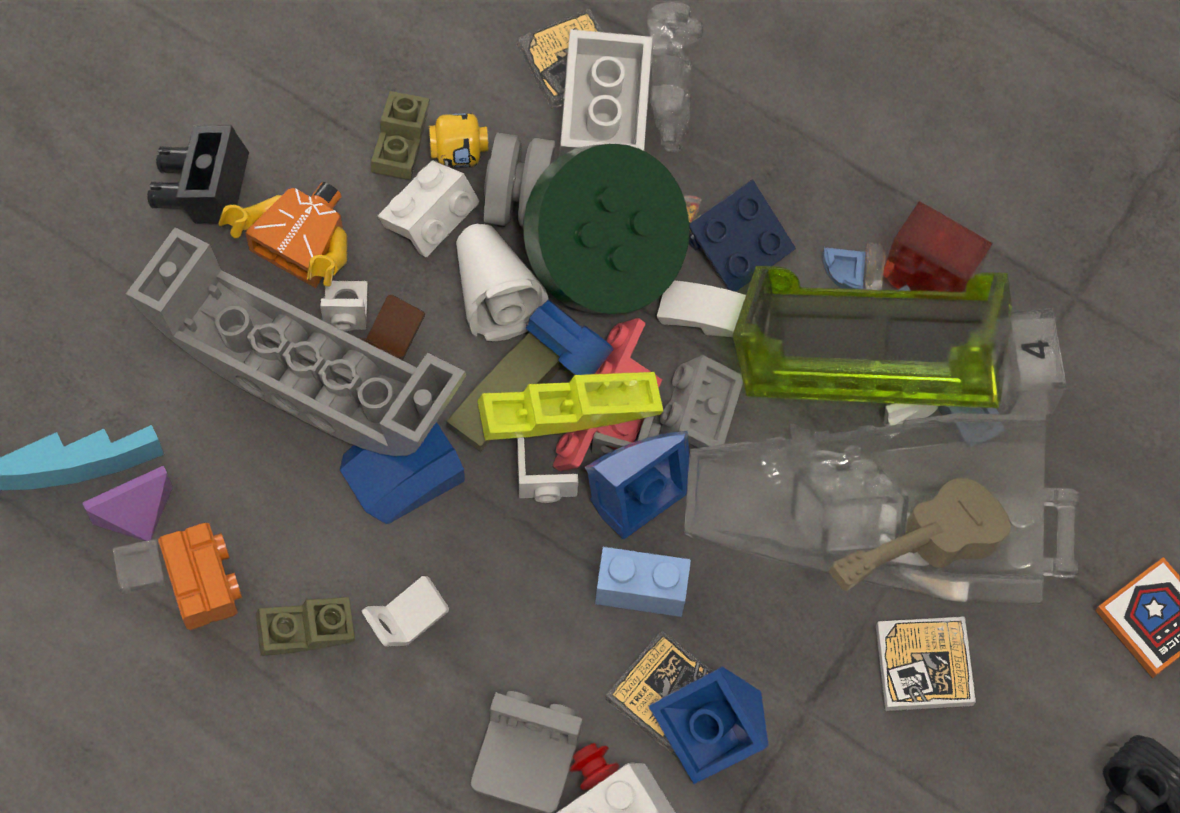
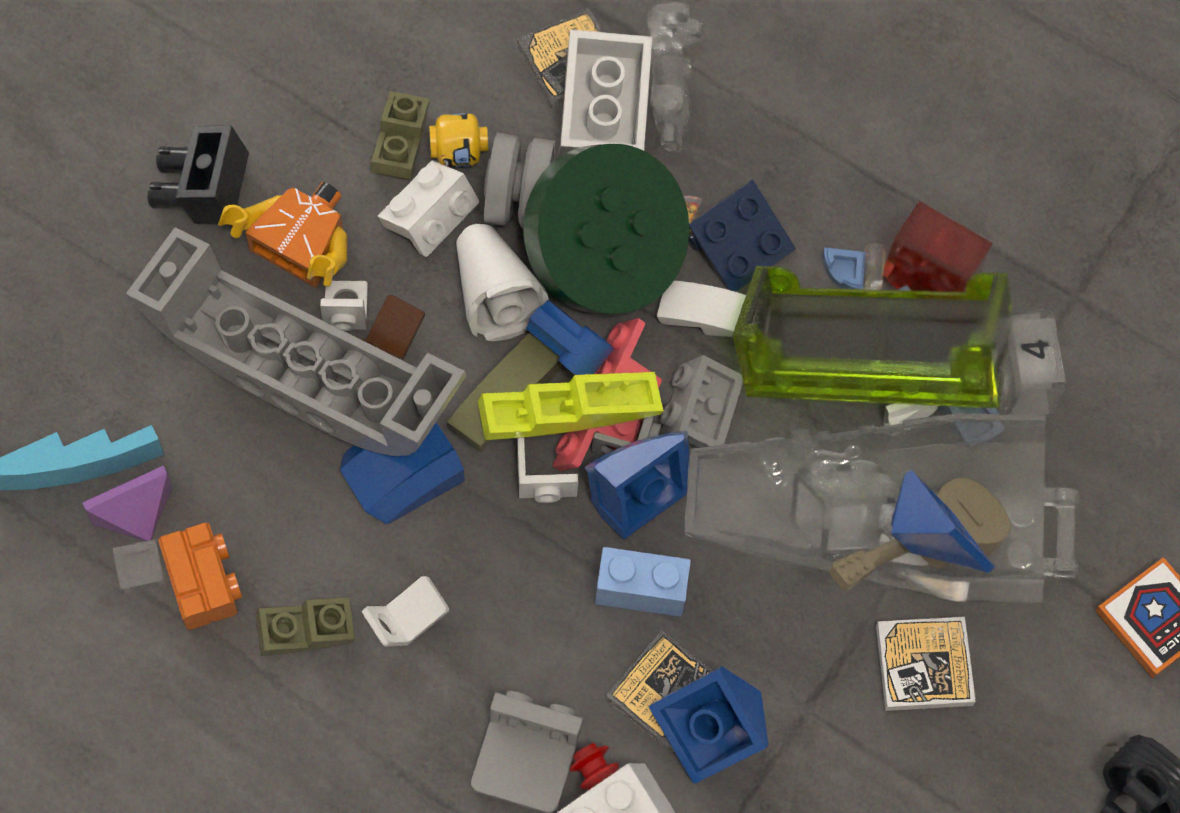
(932, 528): none -> blue slope

